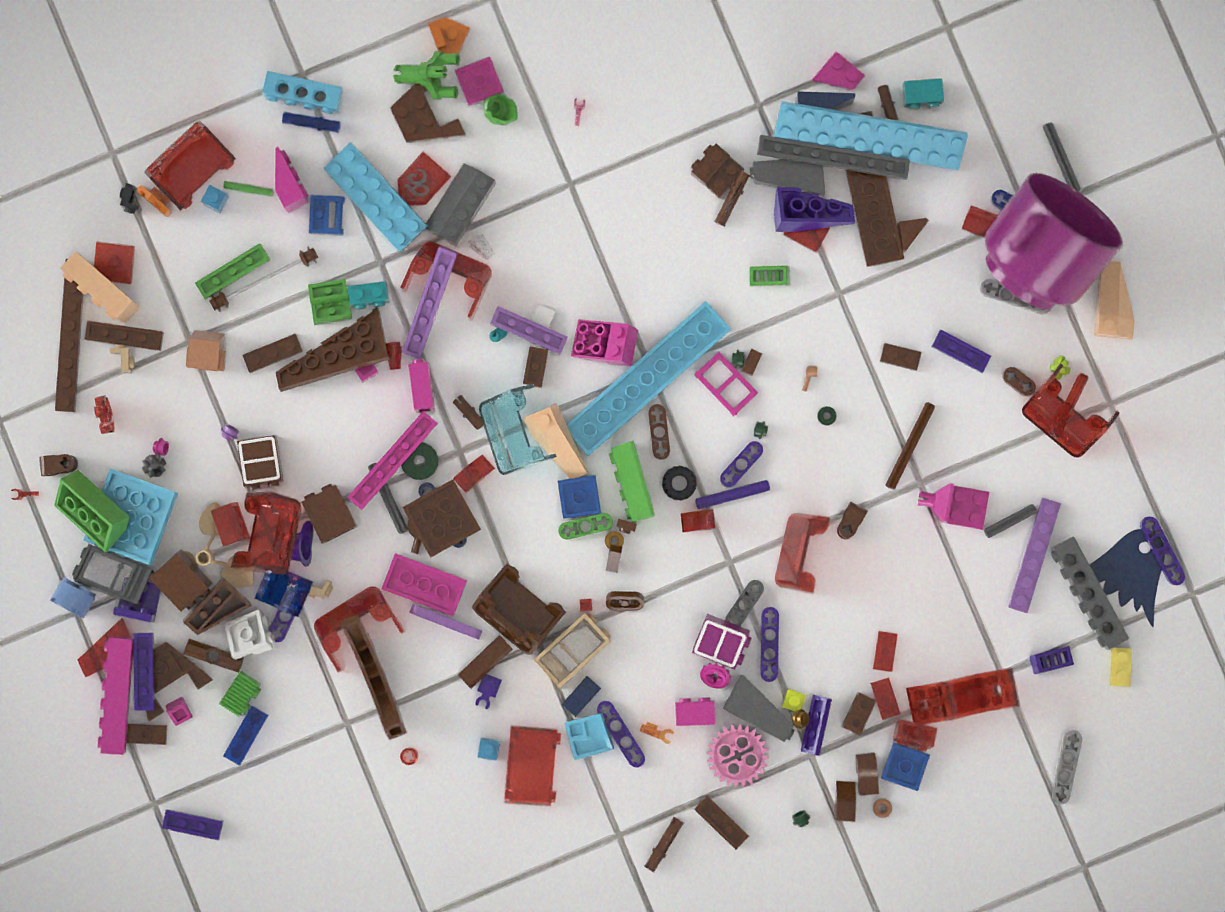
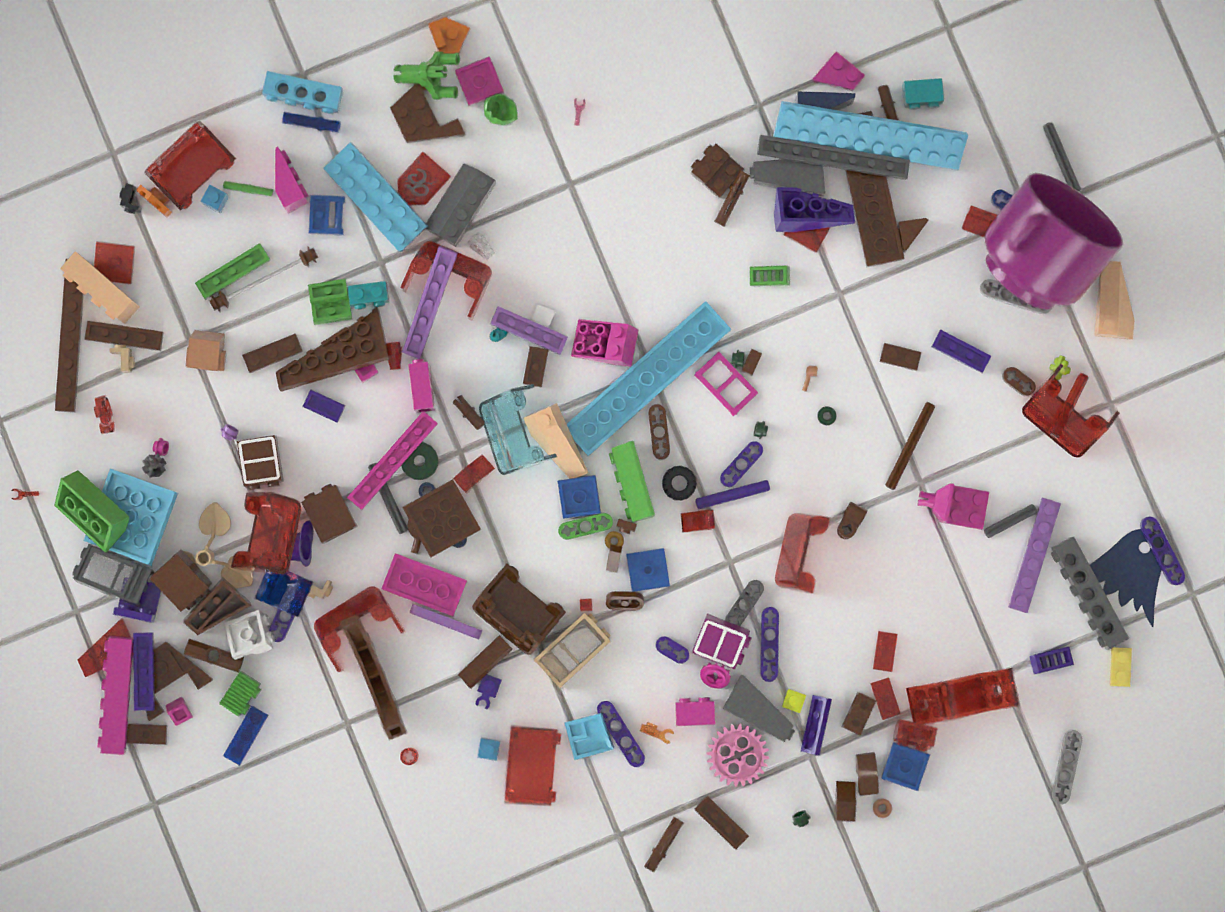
(54, 464): reddish brown piece -> none
(73, 597): medium blue brick -> none
(192, 824): dark purple plate -> none
(230, 524): clear red panel -> none
(324, 406): none -> dark purple plate
(581, 696): dark blue tile -> none
(648, 570): none -> blue plate
(670, 654): none -> dark purple beam
(800, 719): pearl gold plate -> none

